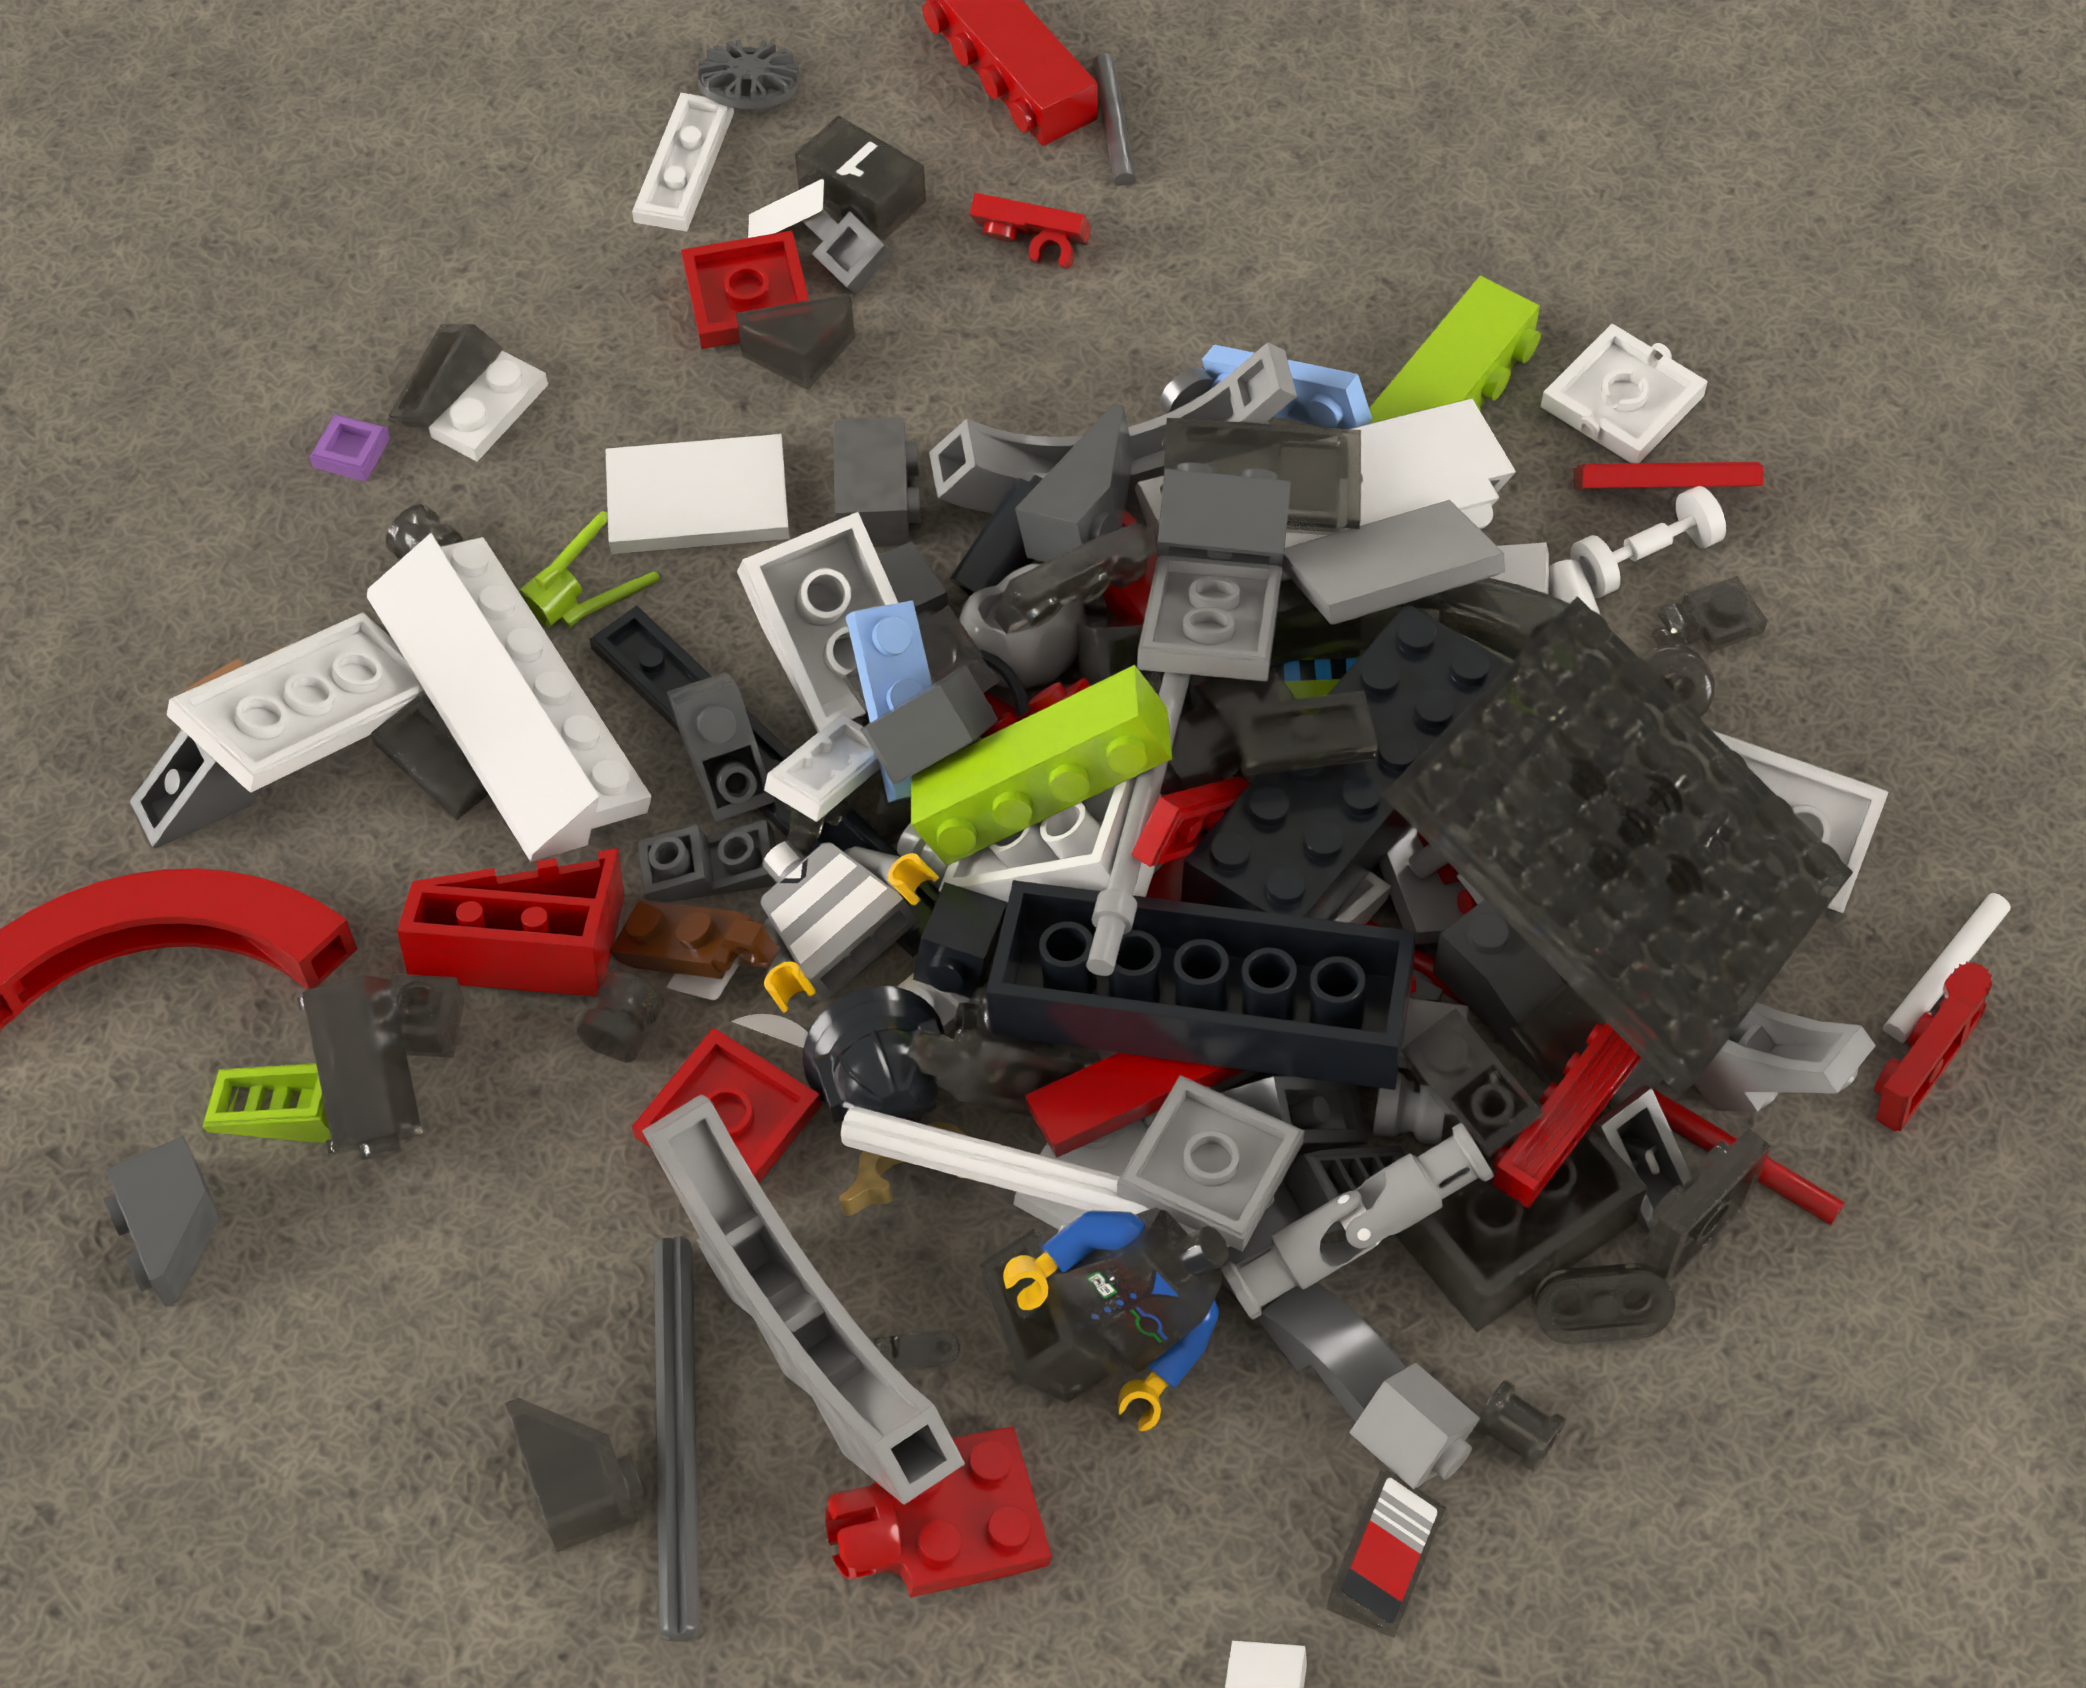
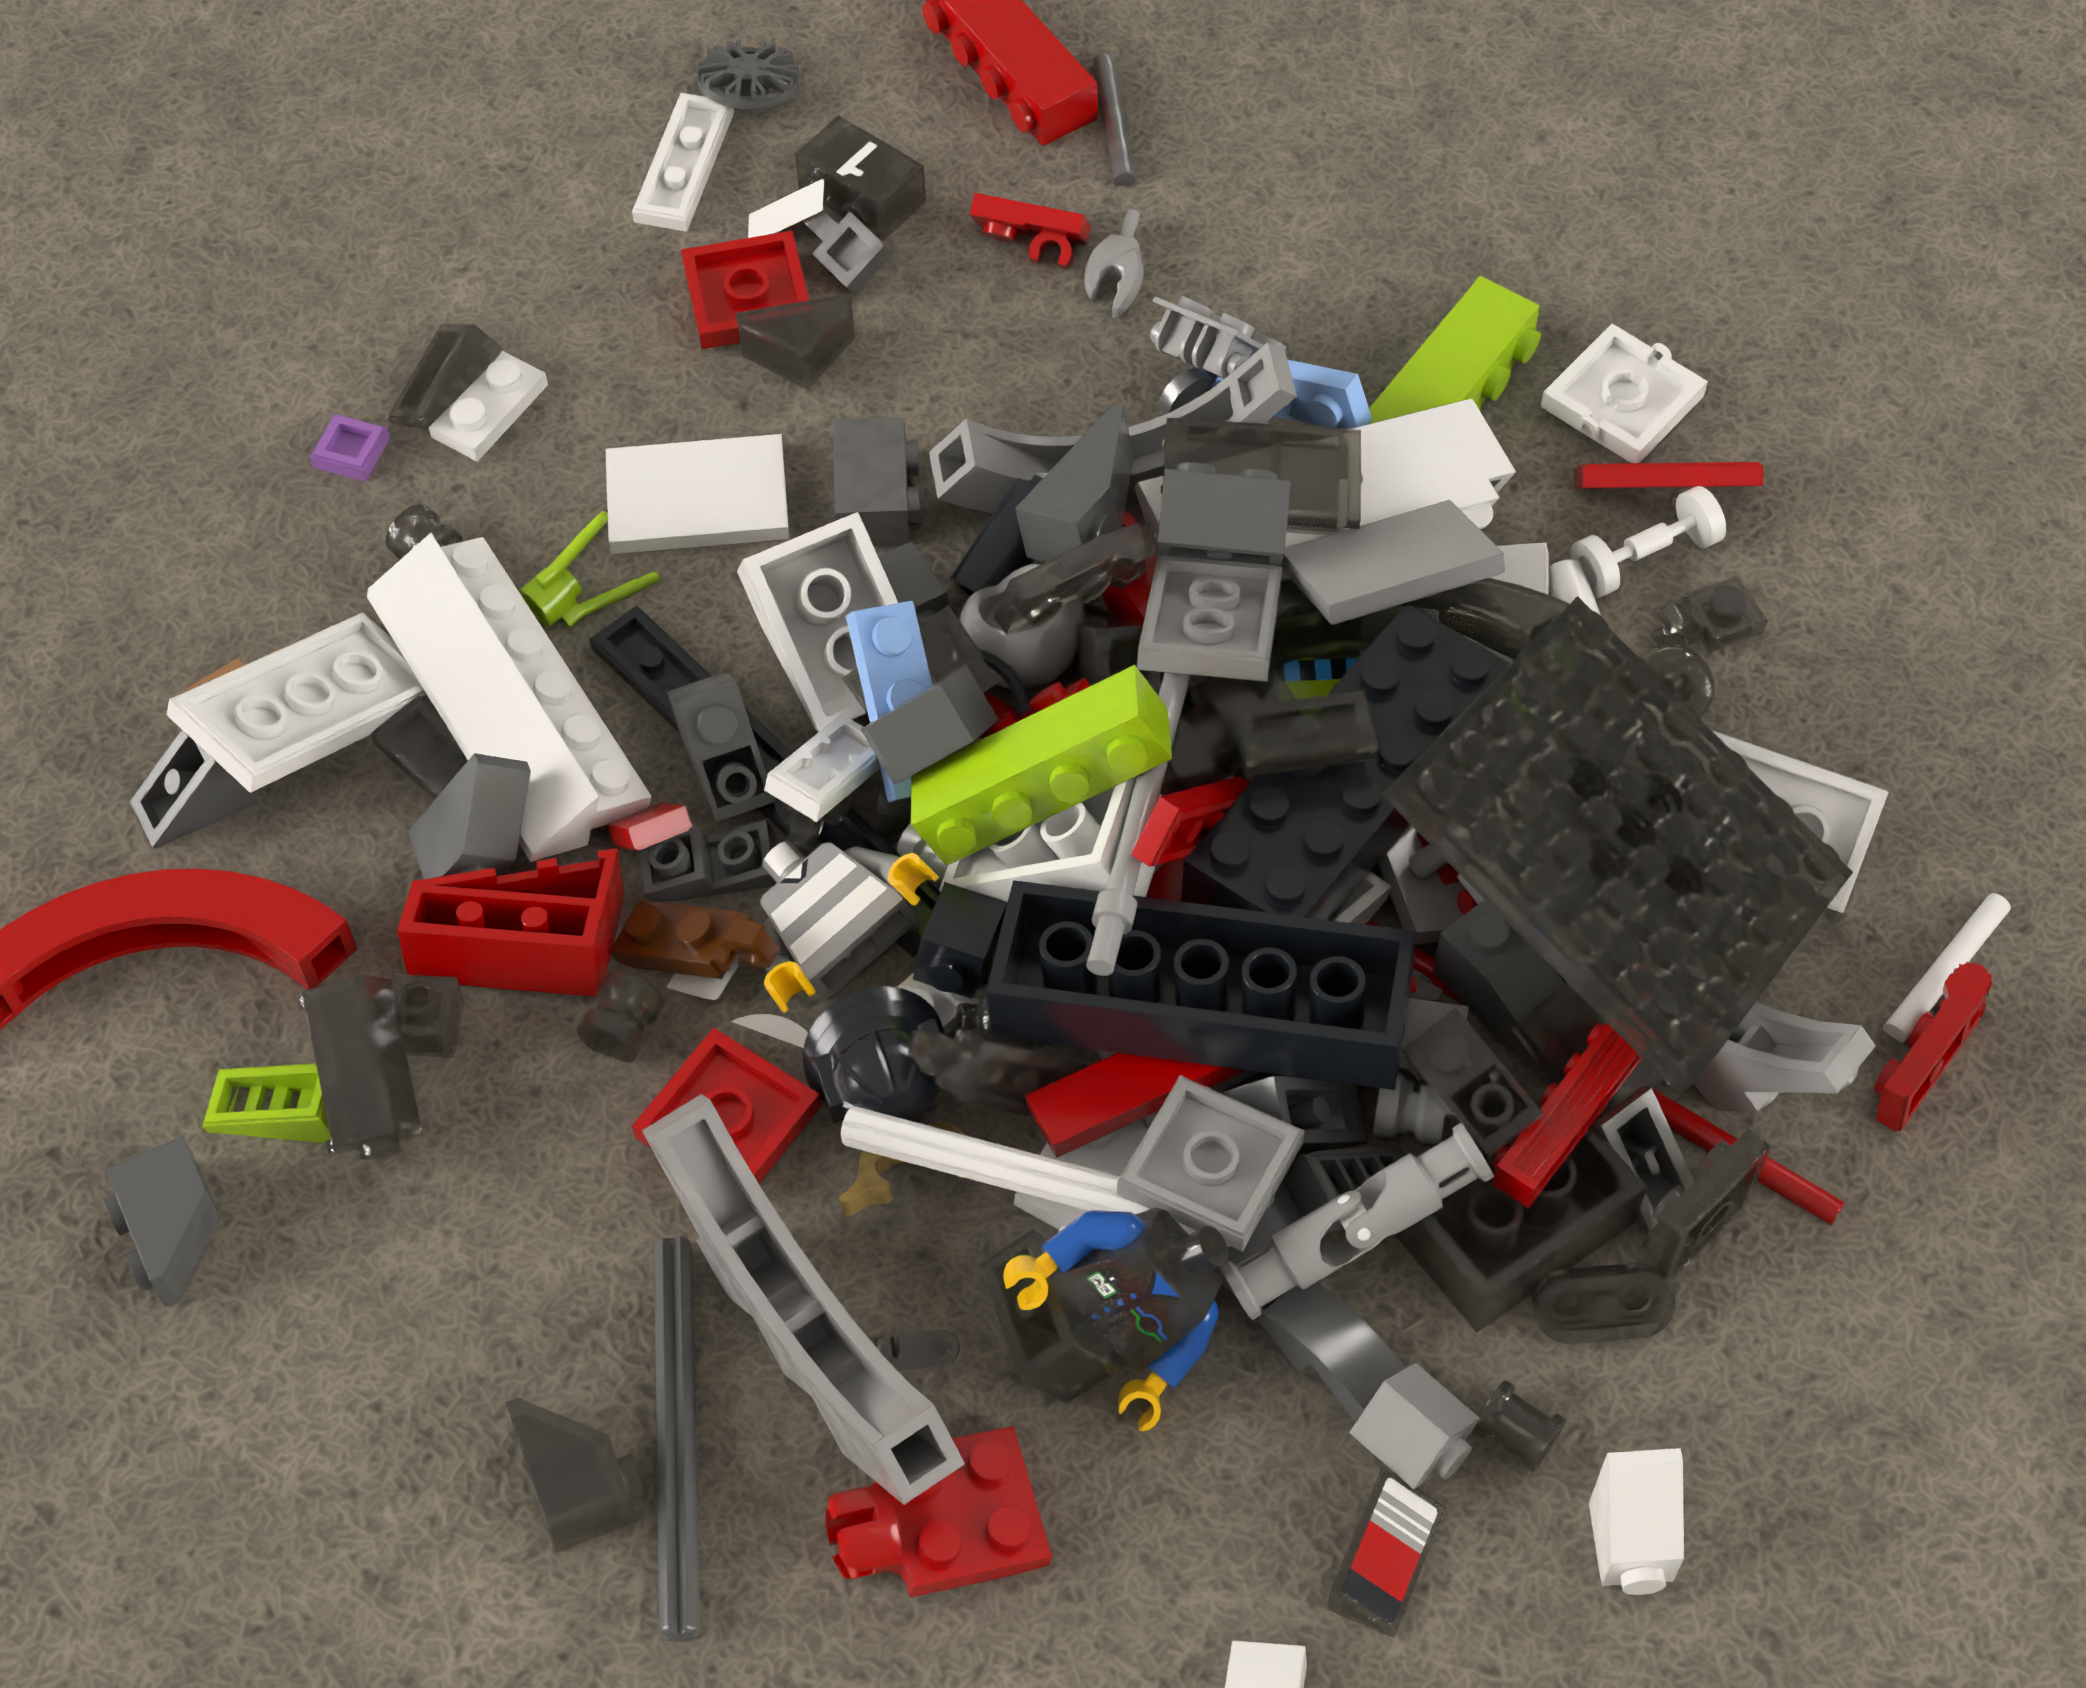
(474, 819): none -> dark grey slope
(649, 826): none -> tile
(1118, 260): none -> light grey hand
(1206, 343): none -> light grey hinge
(1639, 1519): none -> white slope

